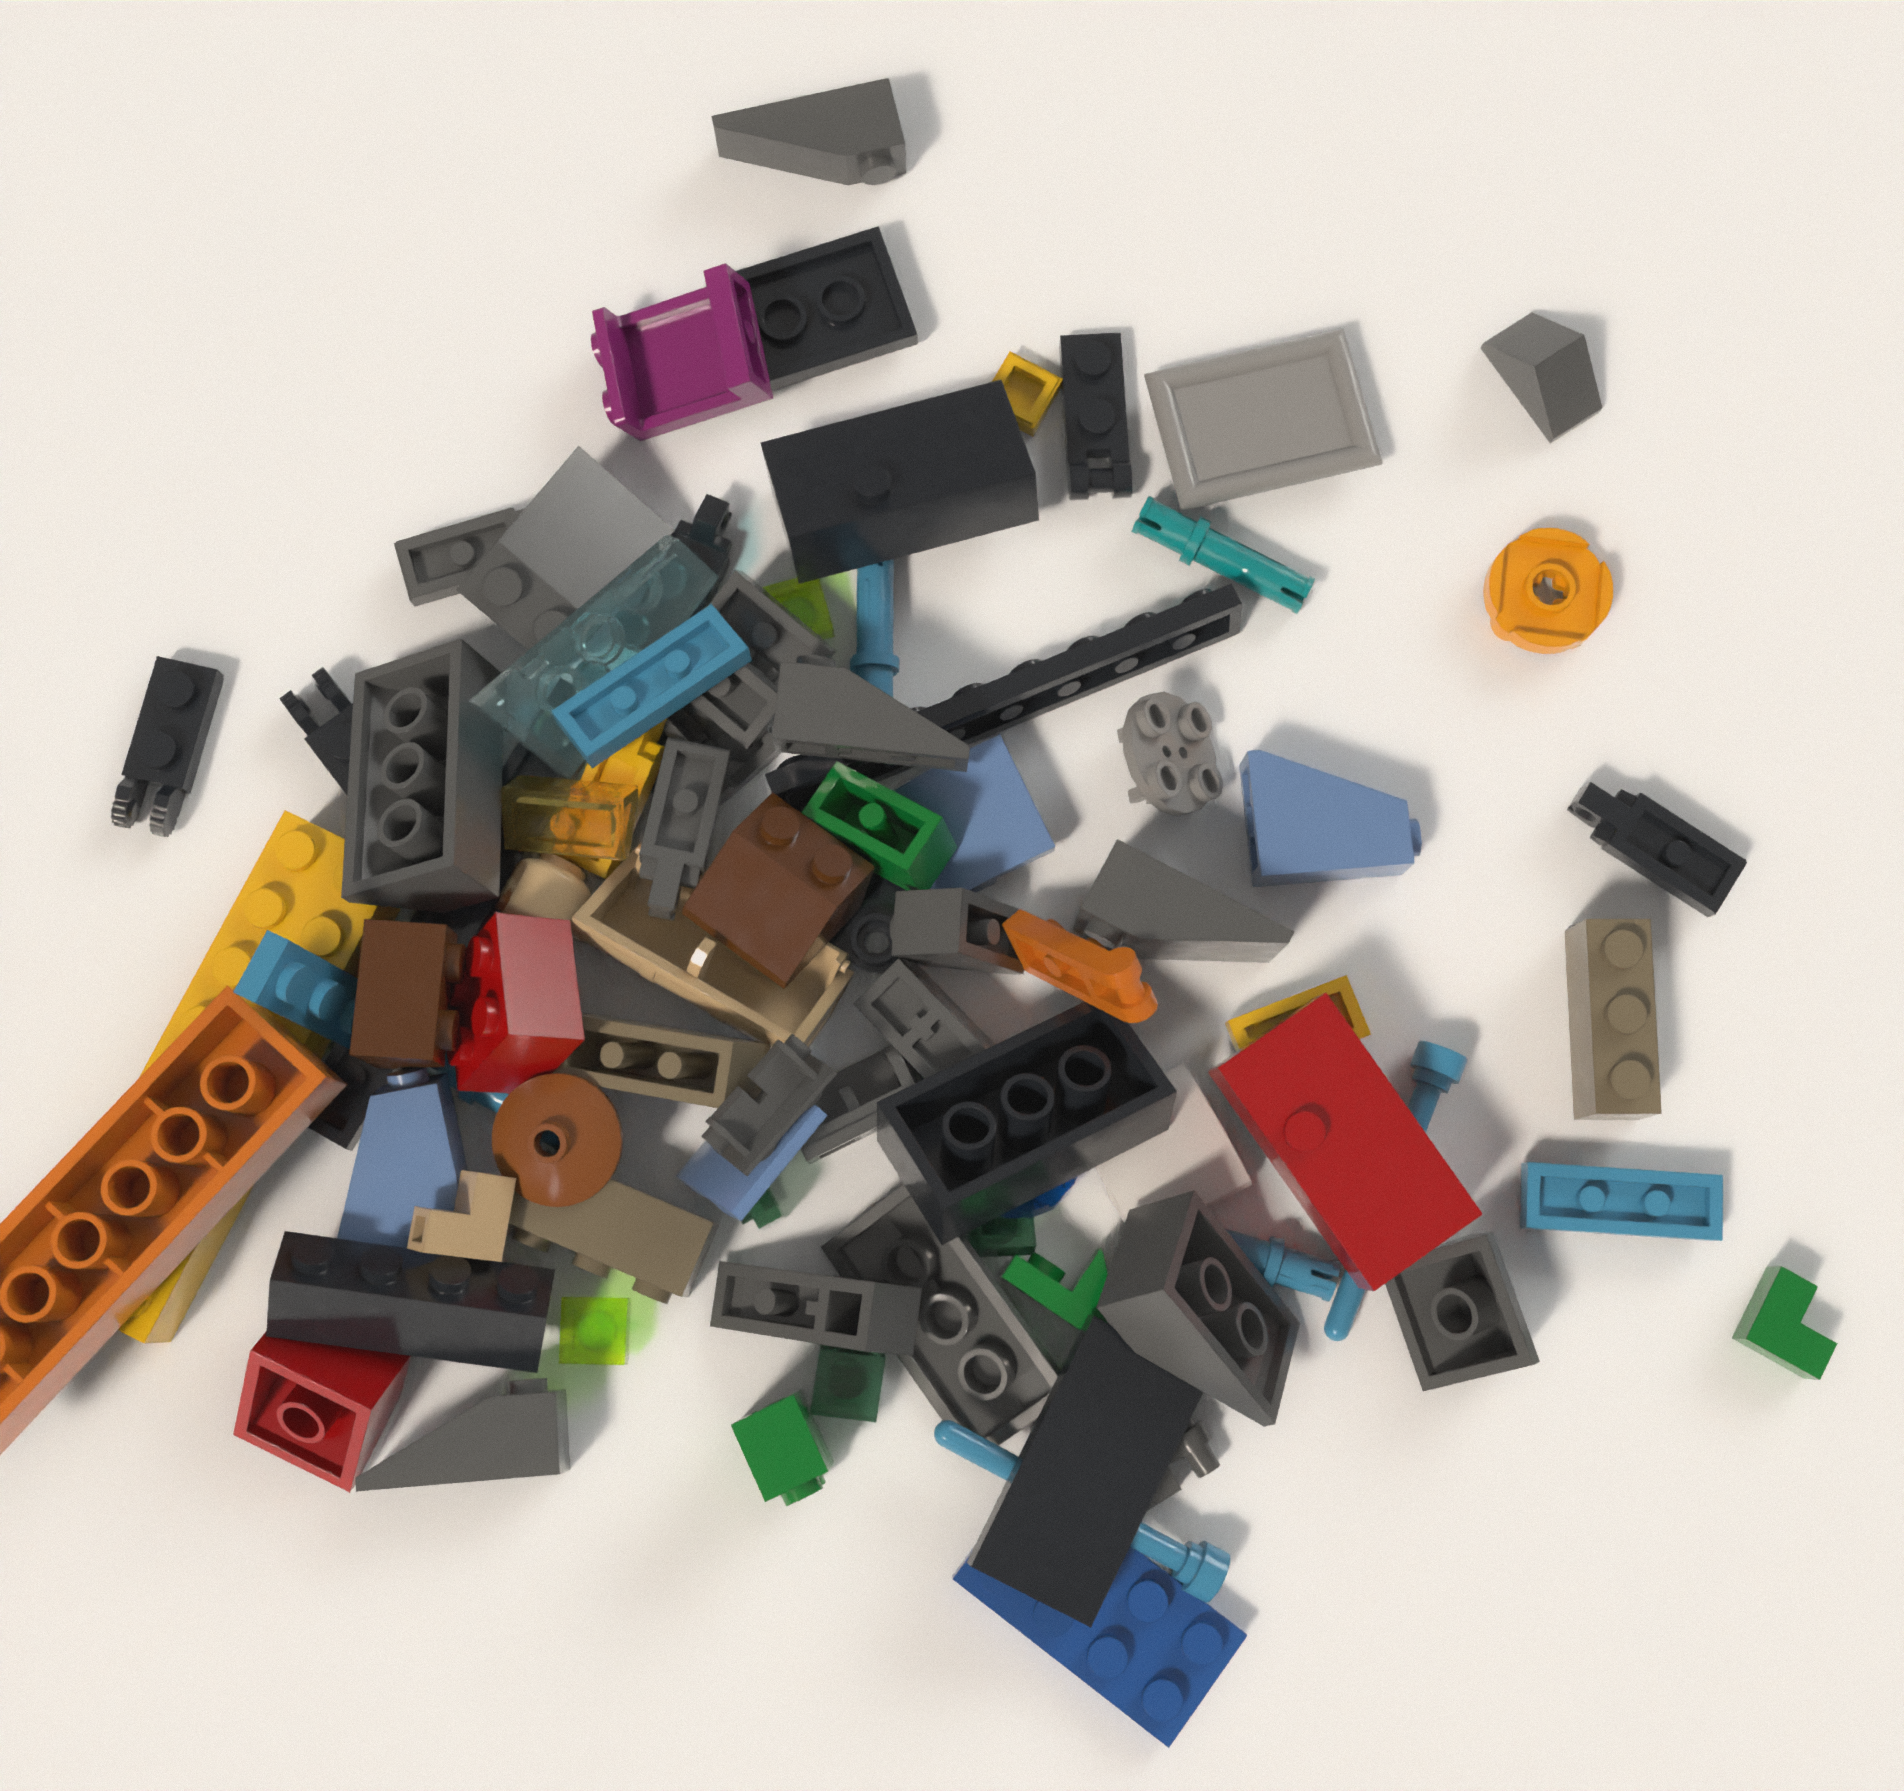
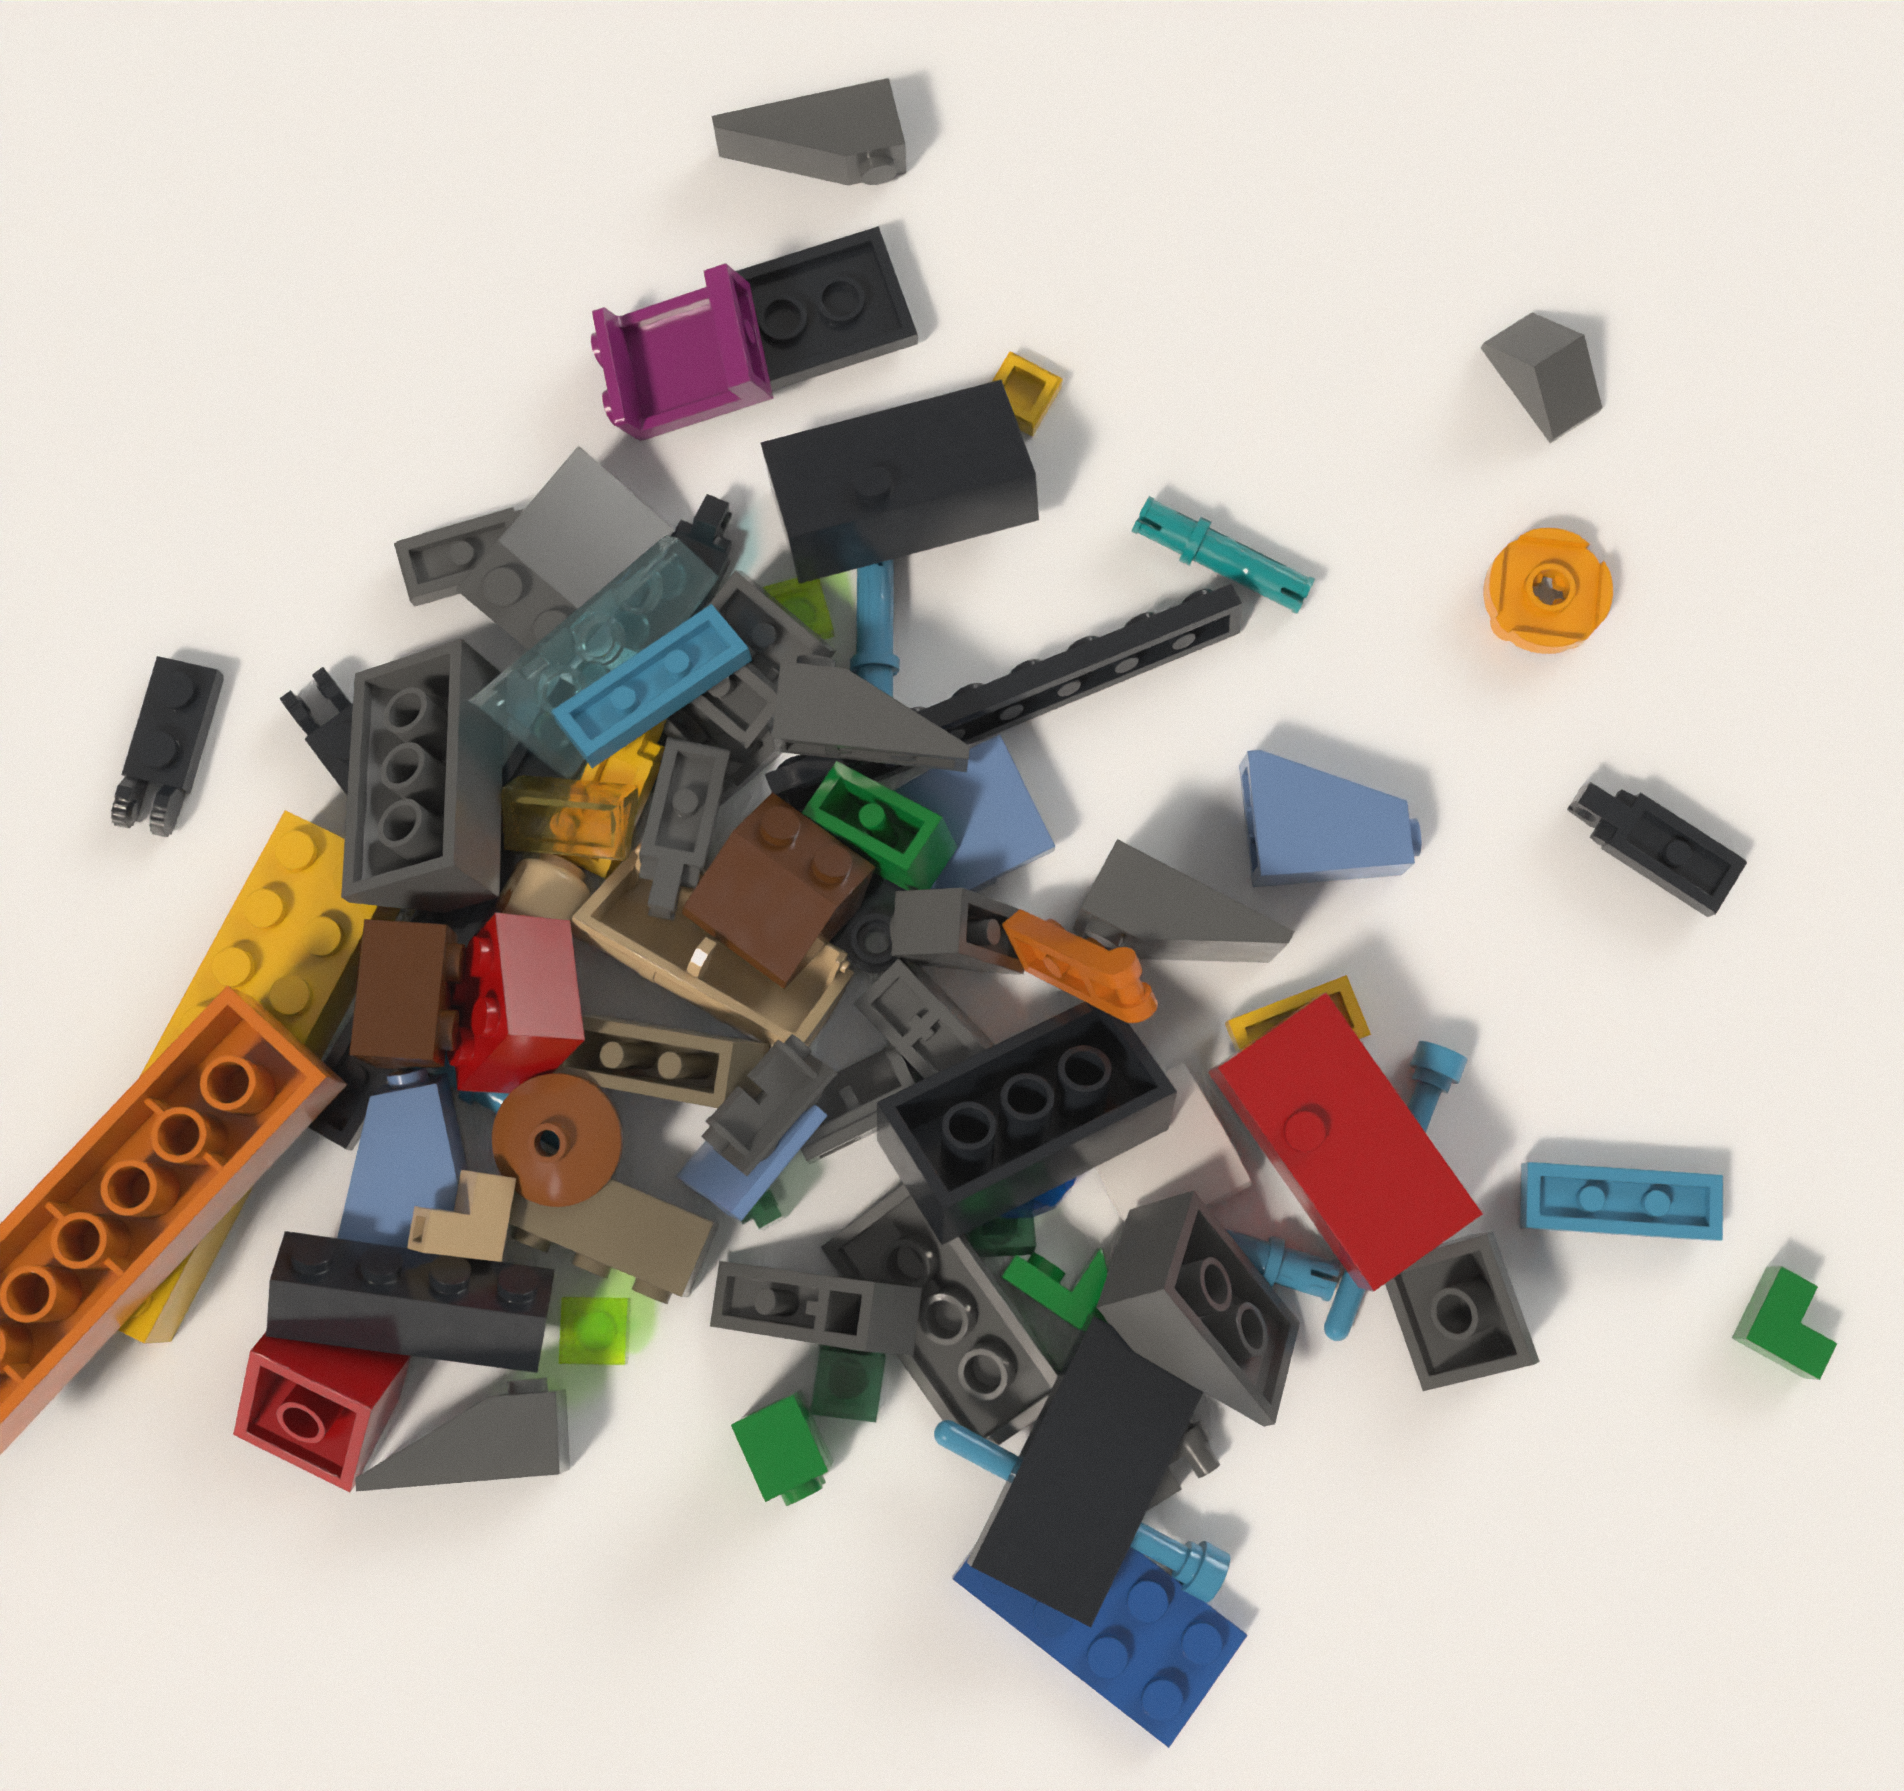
(301, 988): dark azure plate -> none
(1095, 414): black plate -> none
(1170, 754): light grey plate -> none
(1262, 419): light grey piece -> none
(1612, 1020): dark tan brick -> none

